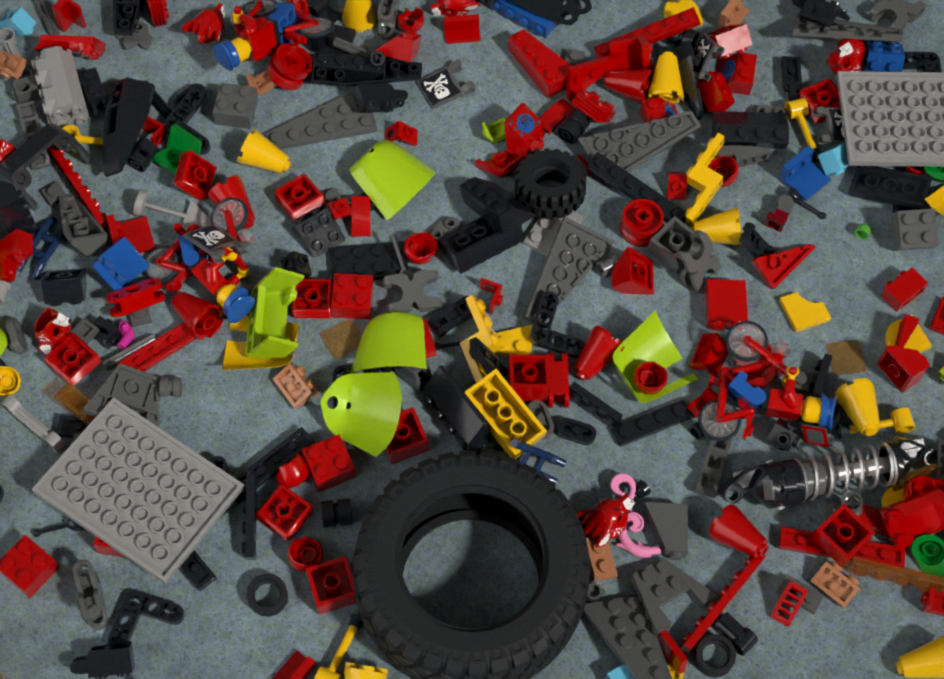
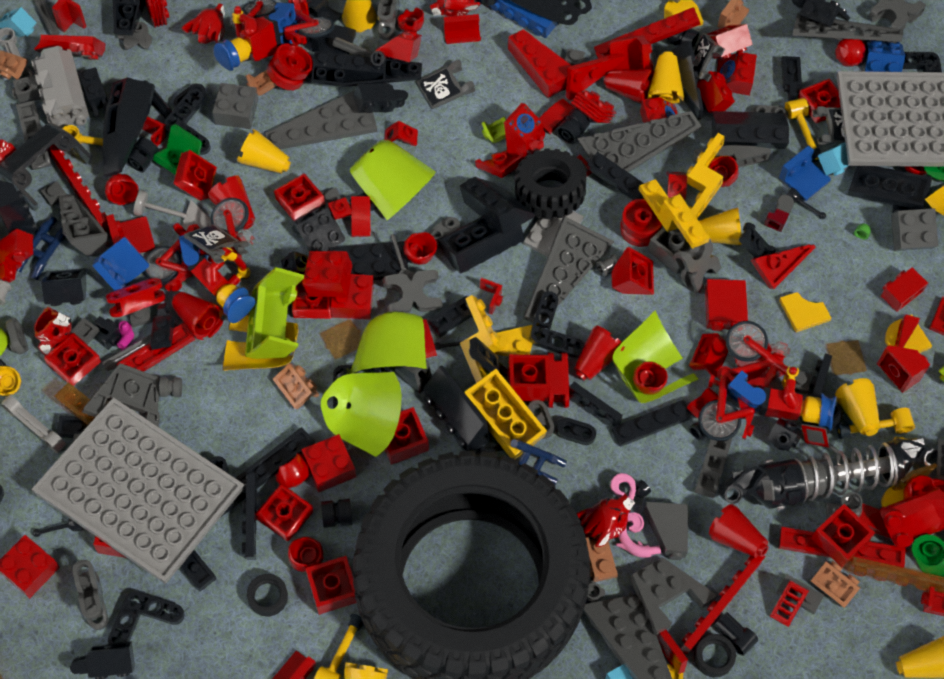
(121, 189): none -> red hair
(162, 328): none -> black hinge
(327, 274): none -> red brick
(674, 213): none -> yellow bracket
(843, 59): red piece -> none

